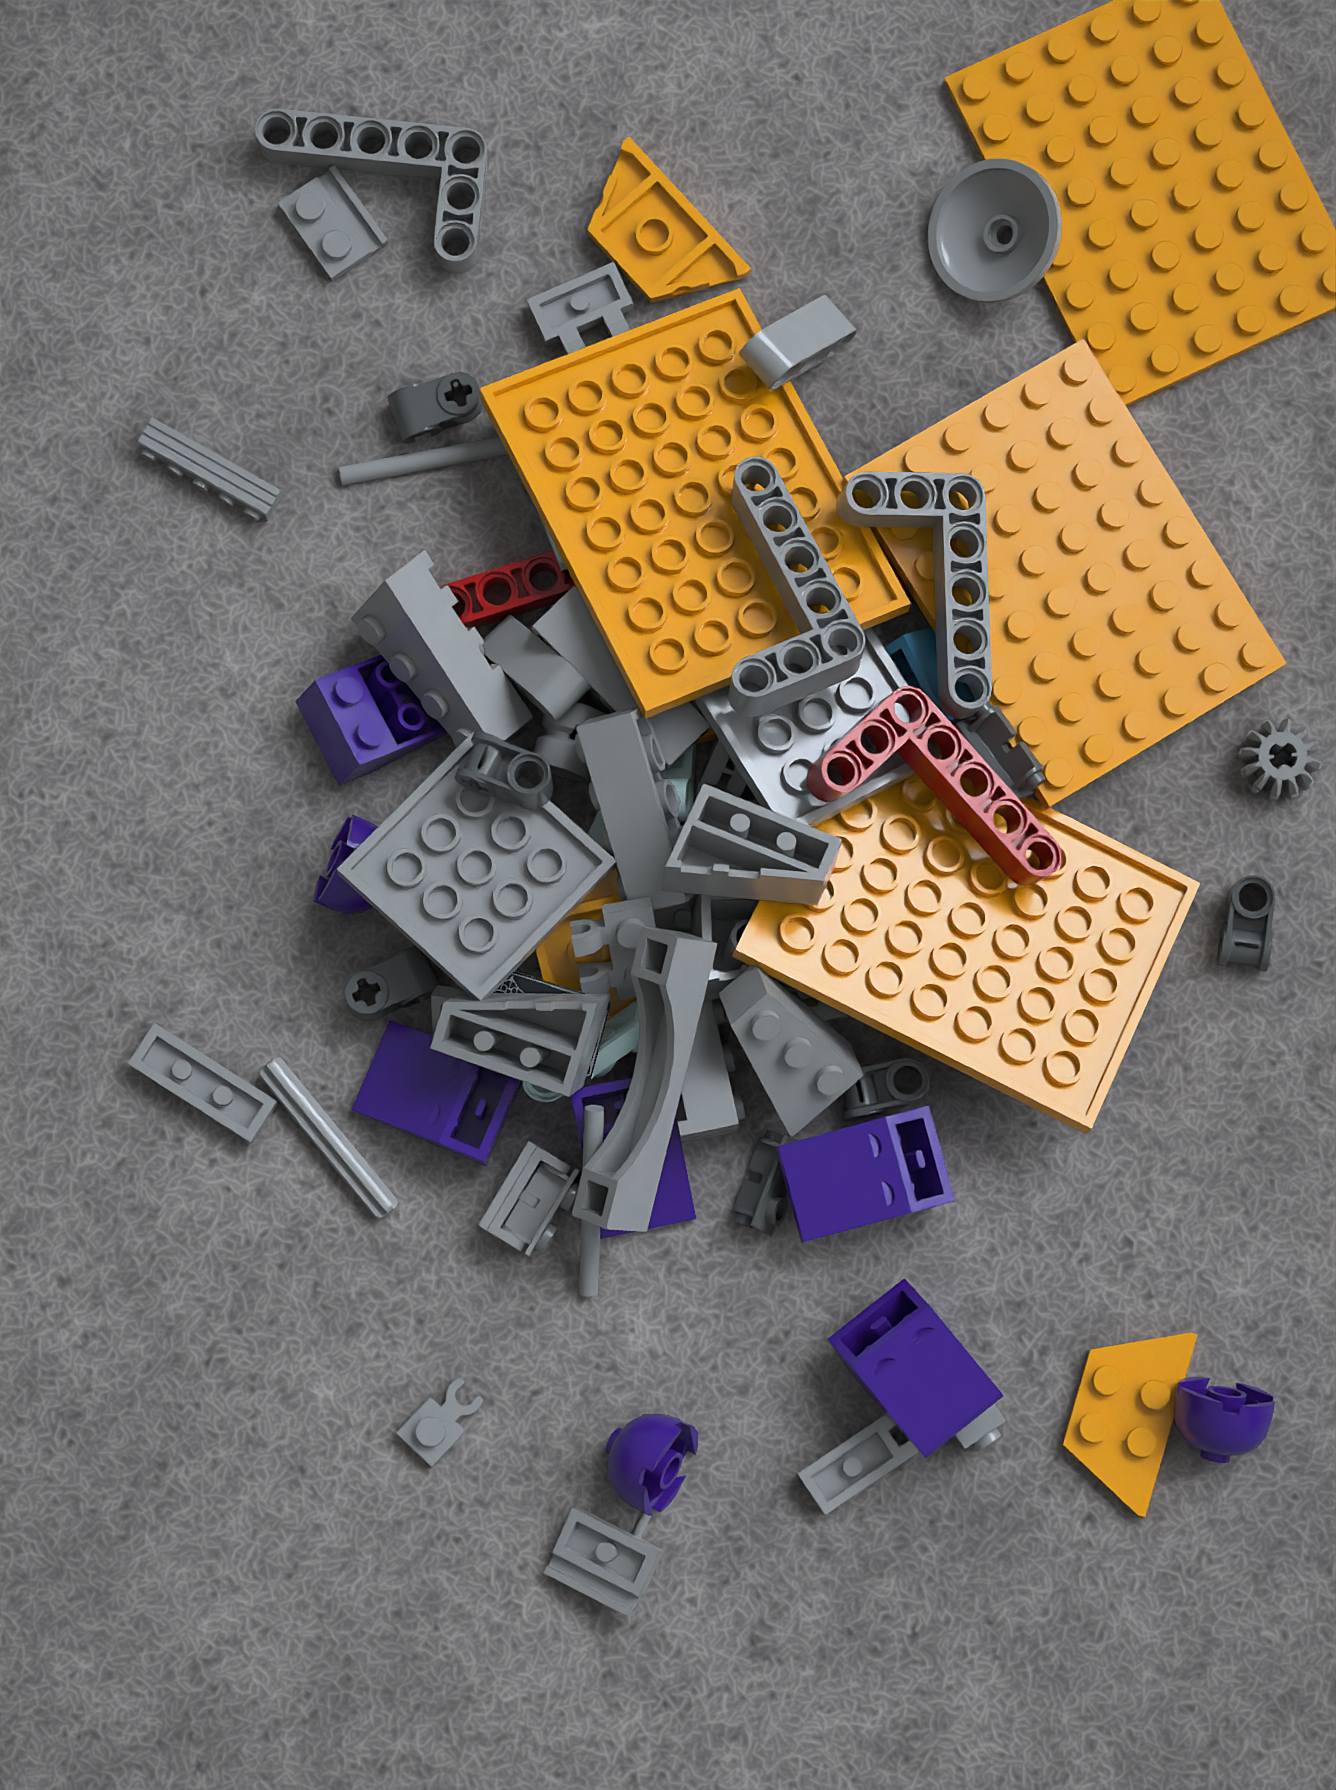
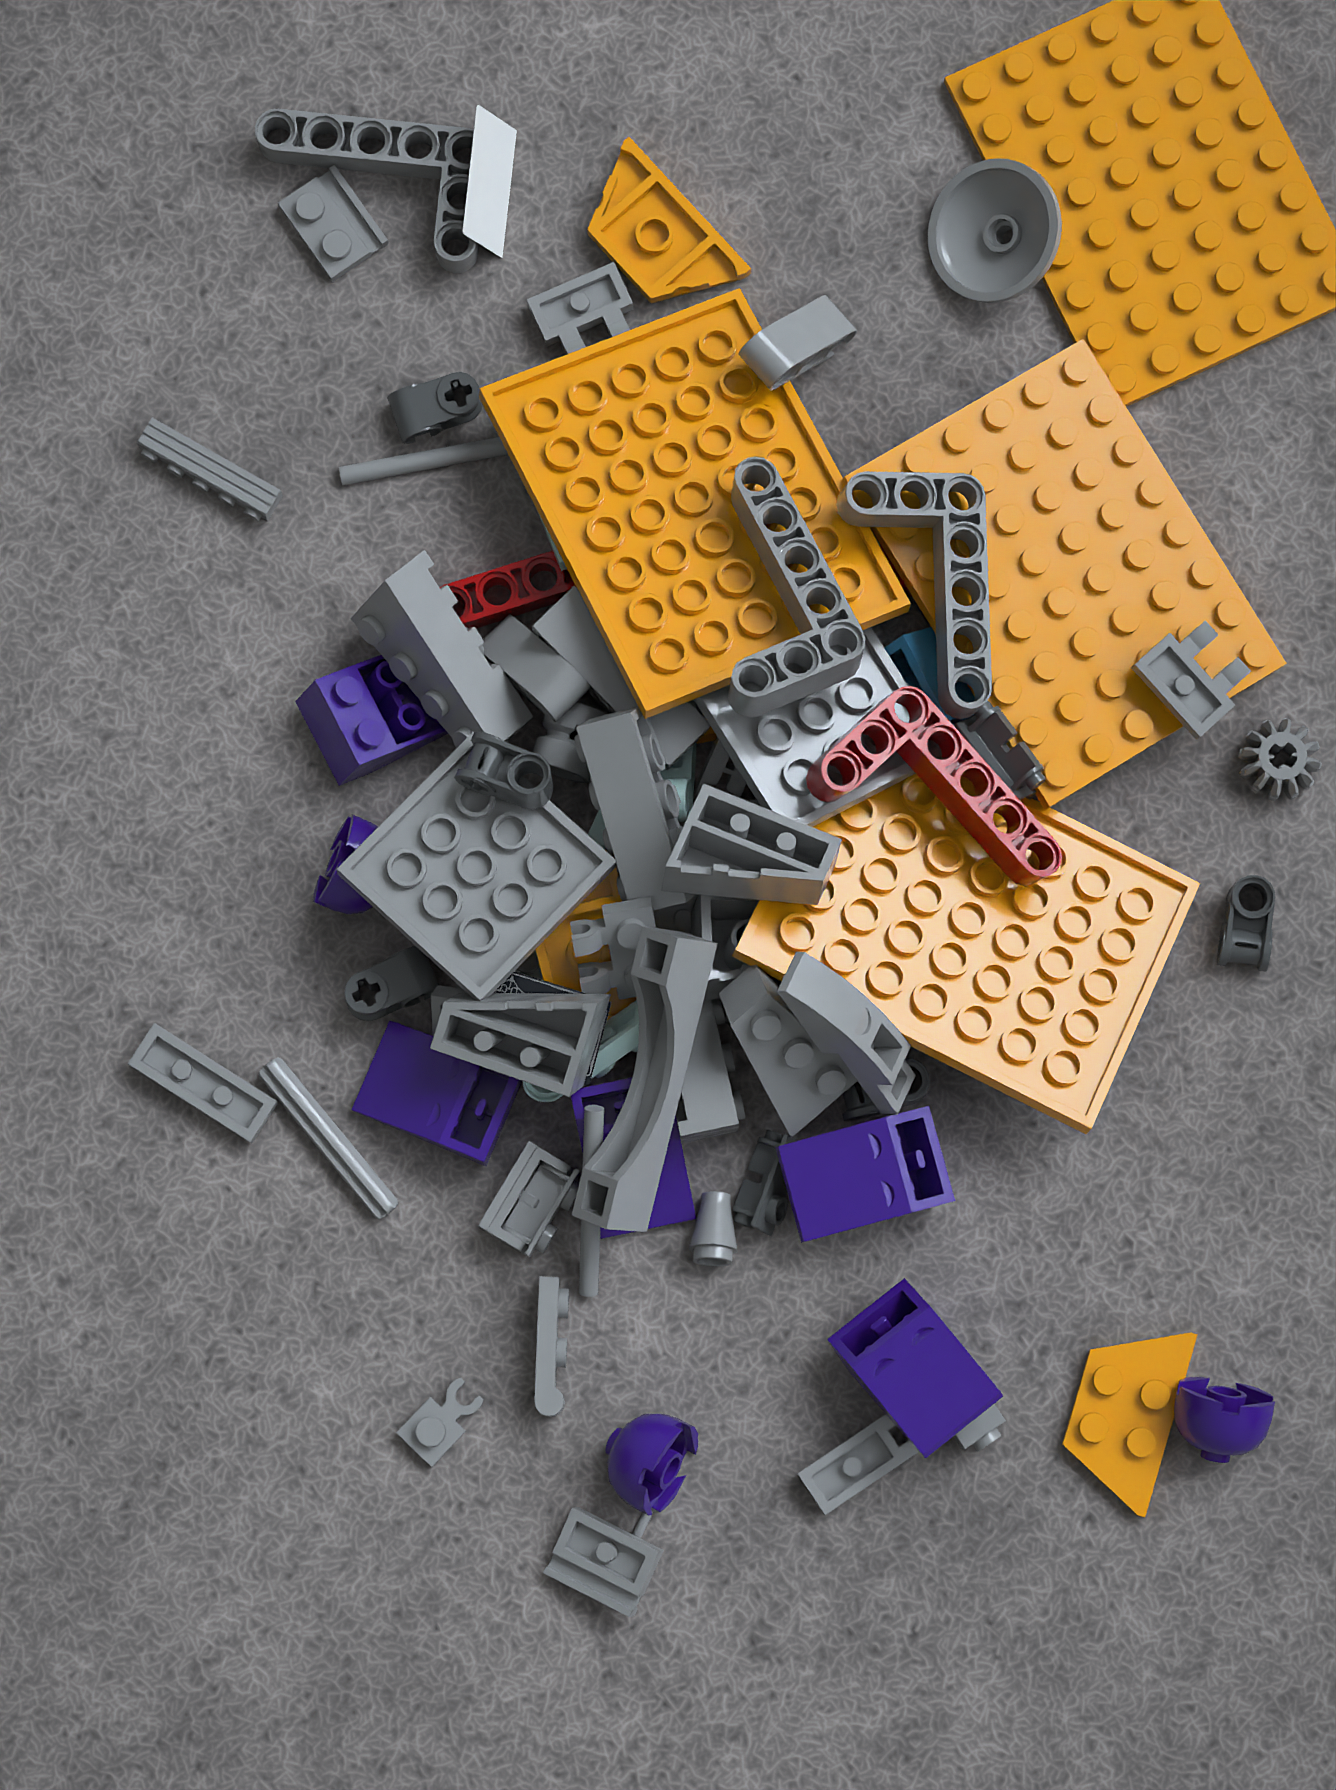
(489, 181): none -> white sticker
(550, 1350): none -> light grey plate
(714, 1232): none -> light grey cone
(850, 1025): none -> light grey slope
(1184, 684): none -> light grey plate

